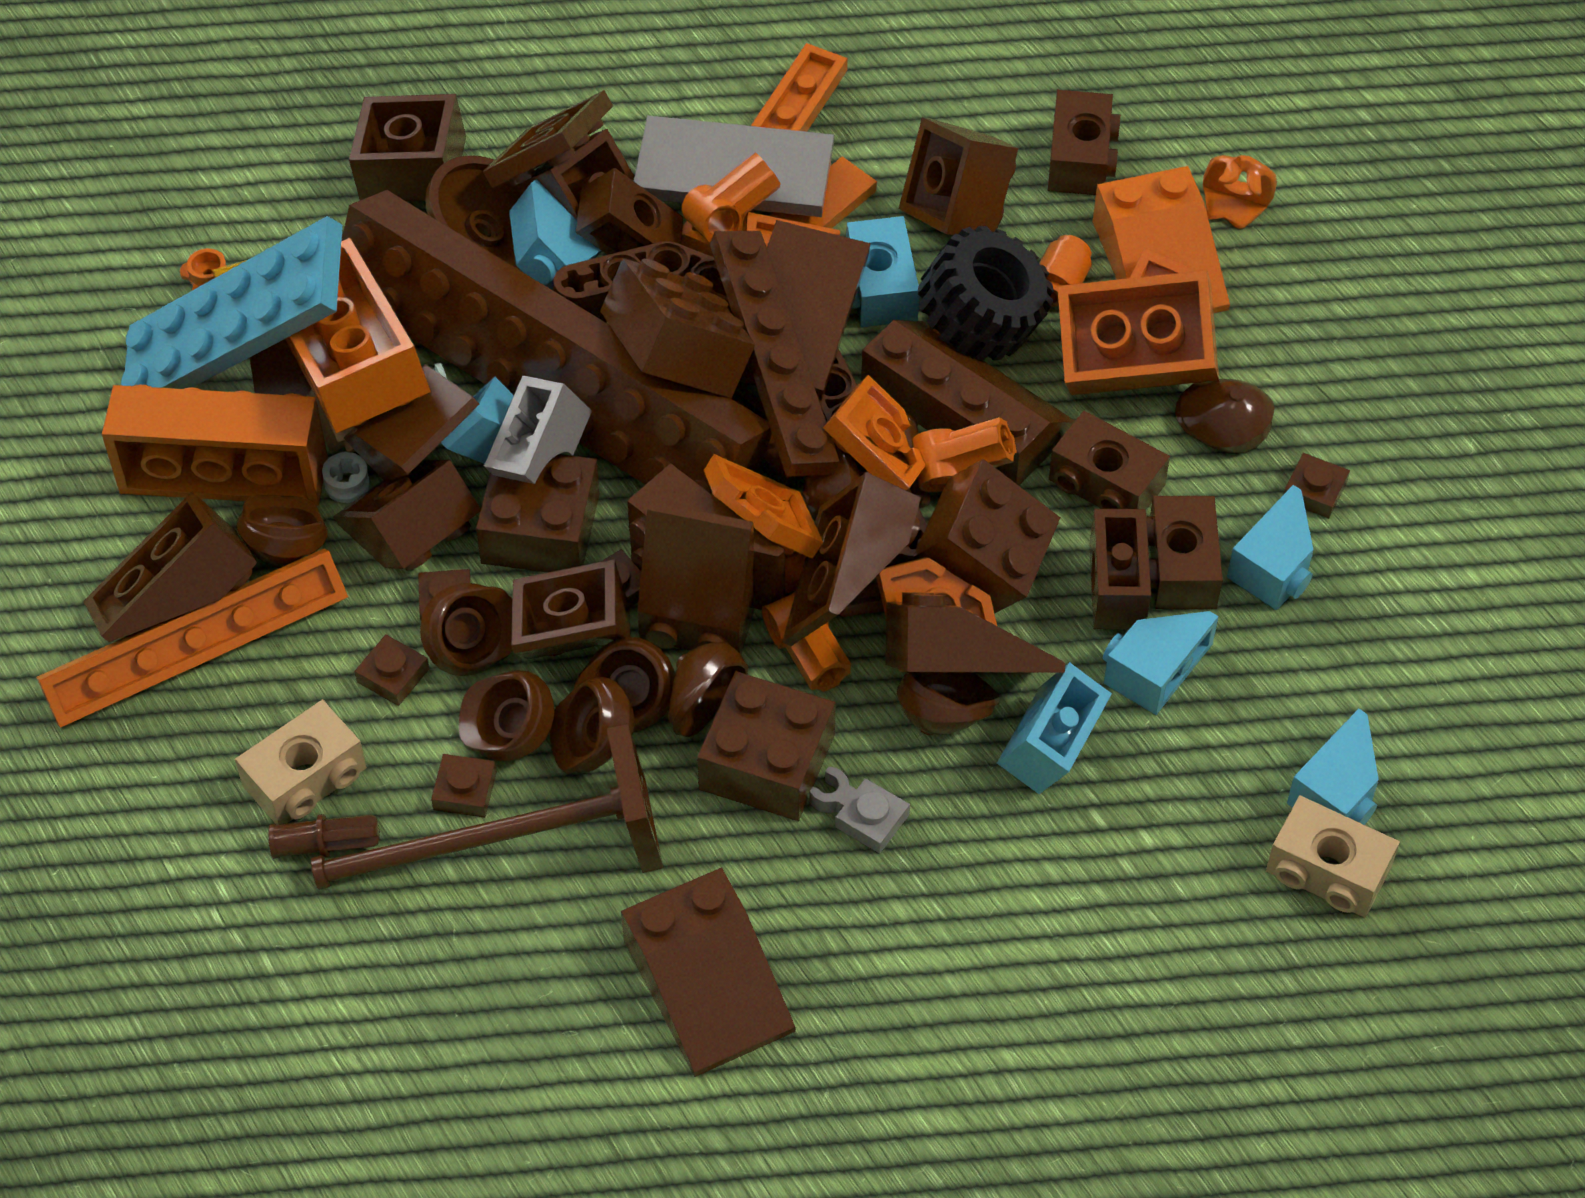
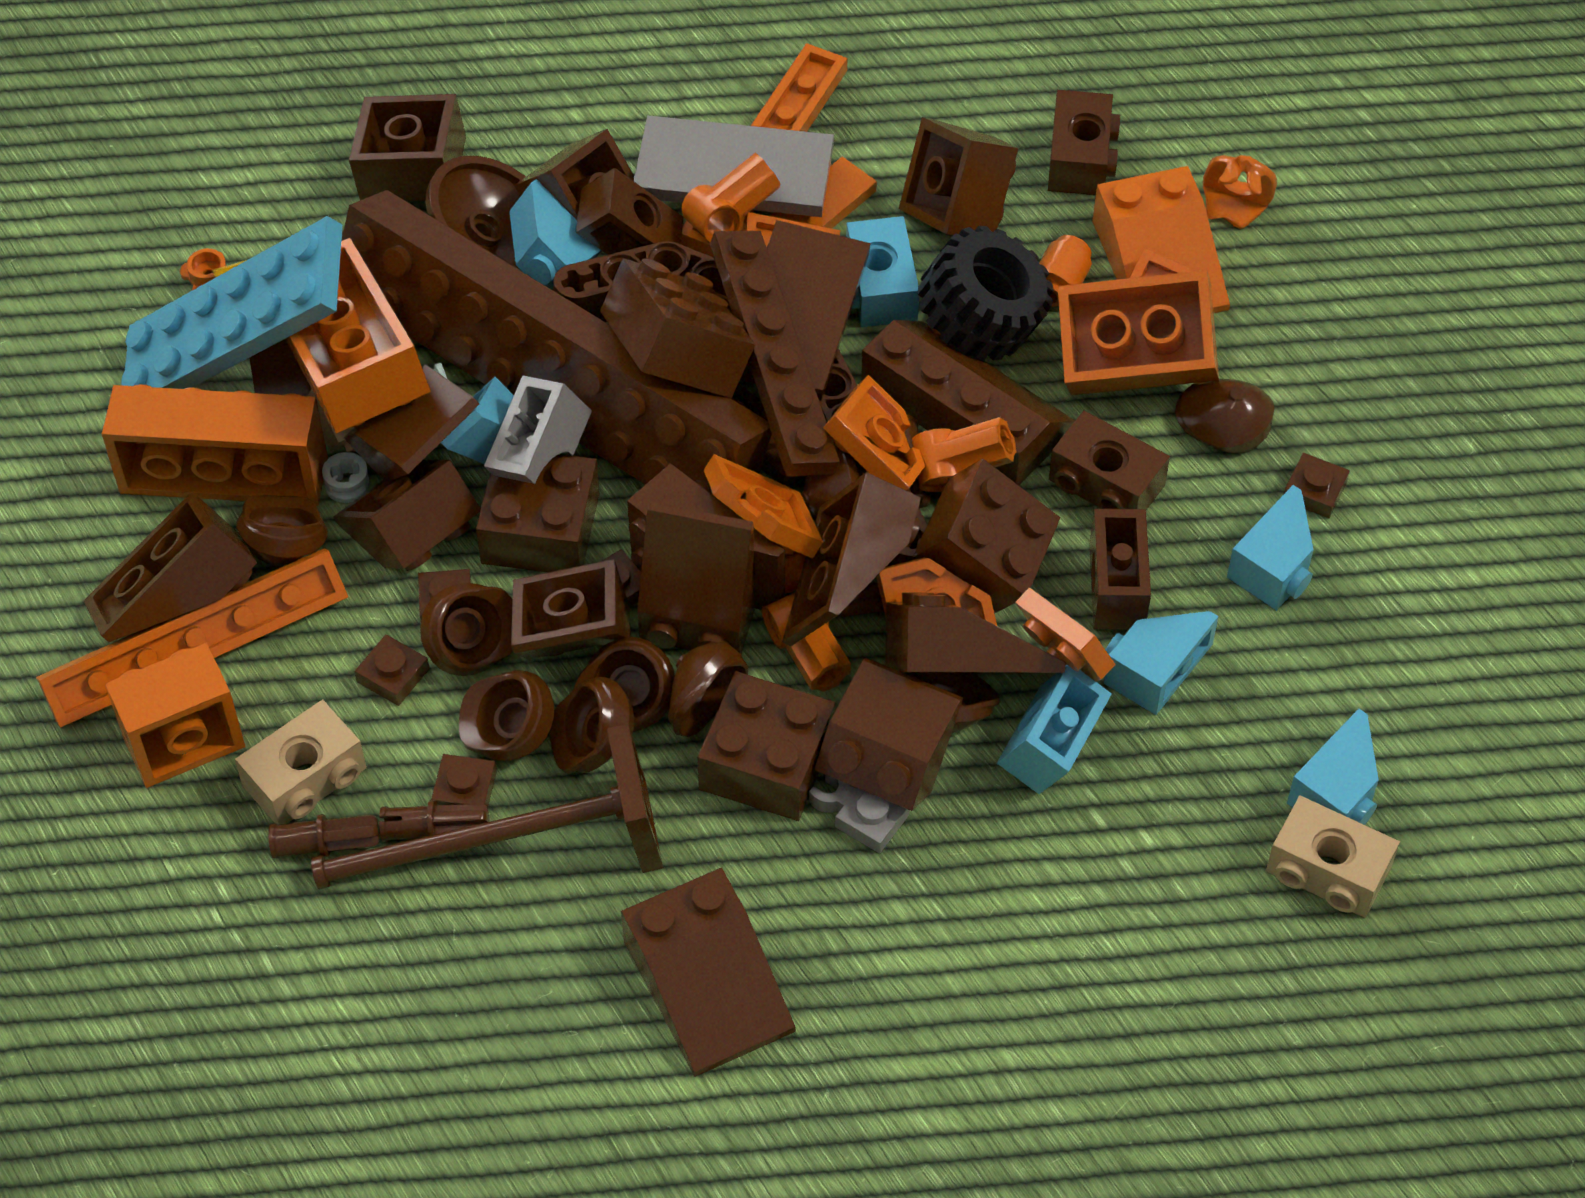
(175, 714): none -> orange brick
(428, 820): none -> reddish brown axle
(549, 141): reddish brown plate -> none
(889, 734): none -> reddish brown slope
(1064, 636): none -> orange plate
(1189, 577): reddish brown brick -> none

